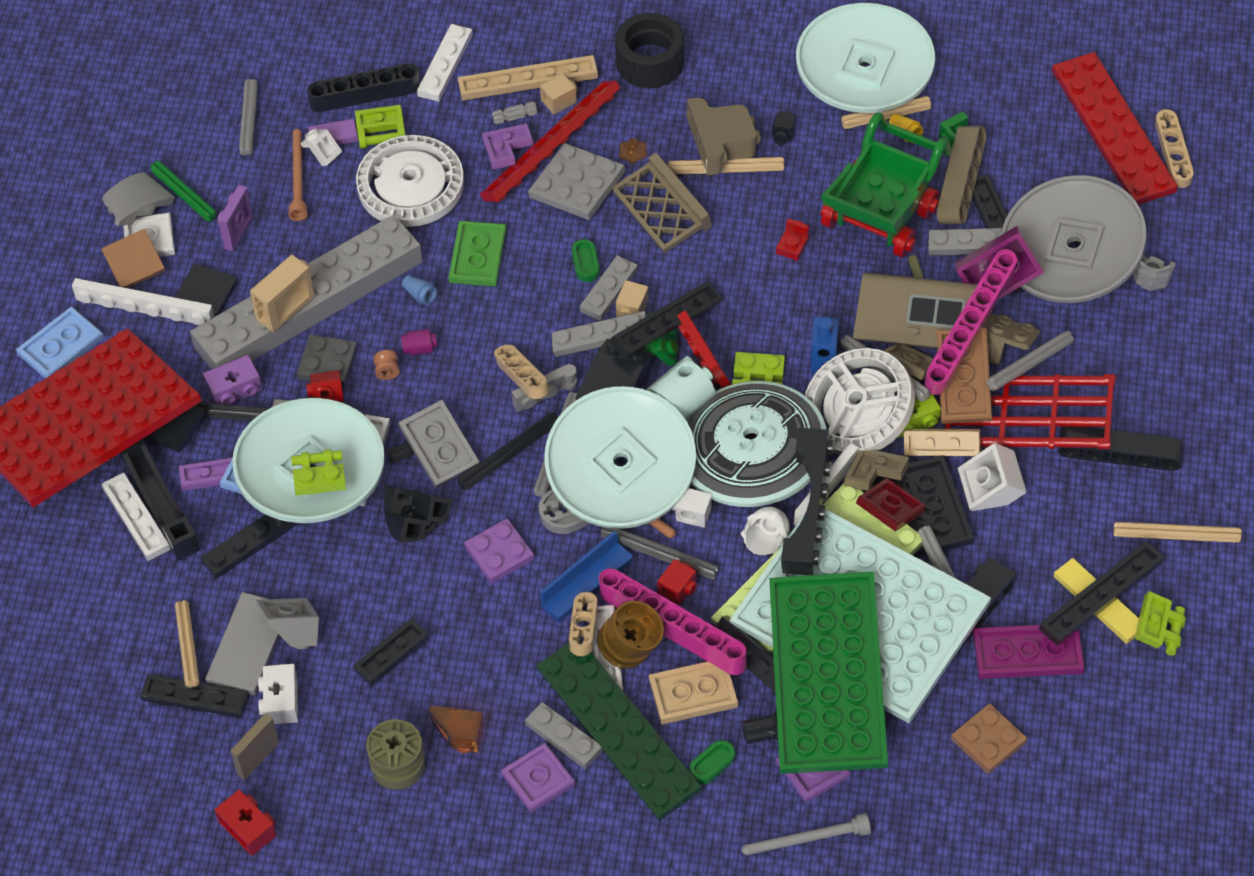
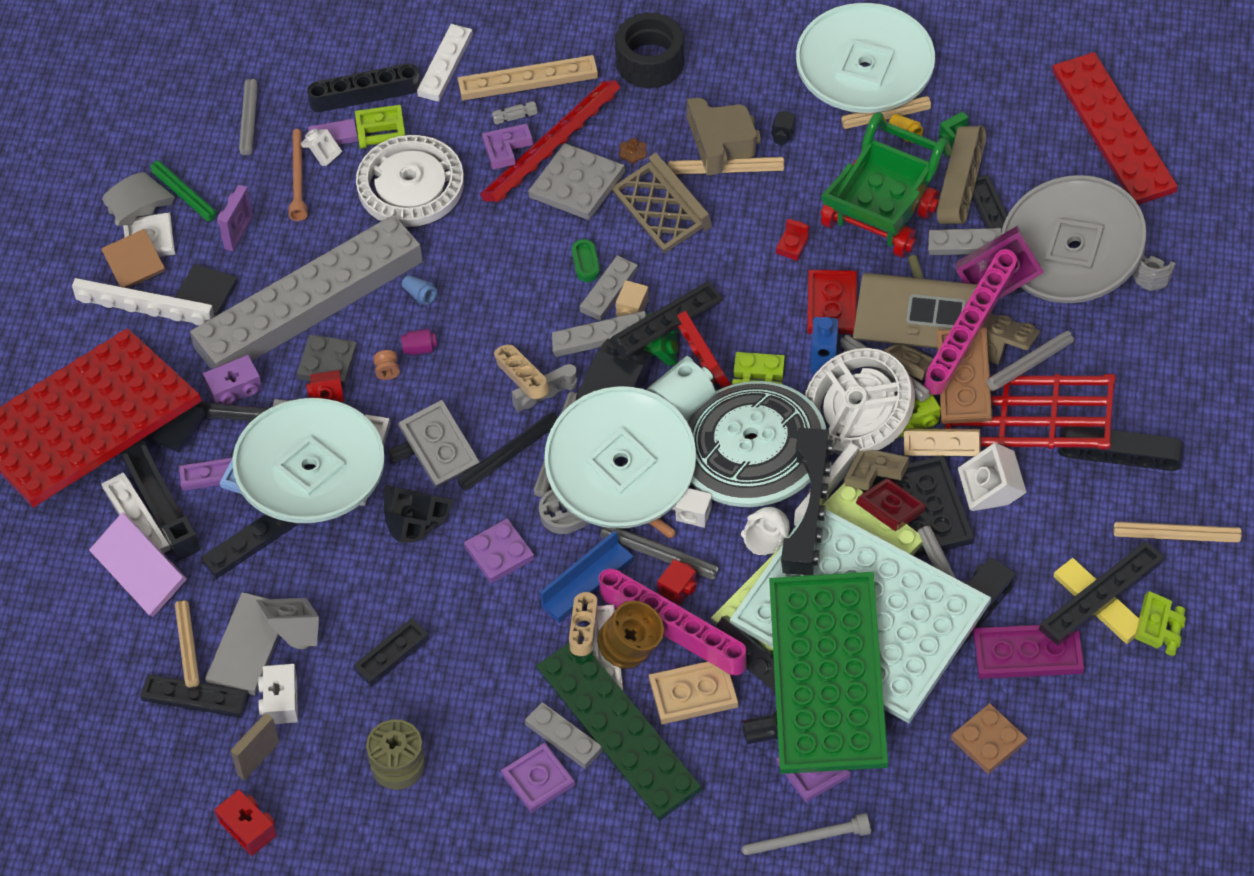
(59, 343): light blue tile -> none
(138, 564): none -> lavender tile
(282, 293): tan window -> none
(321, 478): lime plate -> none
(458, 727): clear orange slope -> none
(477, 253): bright green tile -> none
(558, 93): tan brick -> none
(712, 762): green tile -> none
(833, 296): none -> red tile
(1172, 148): tan beam -> none

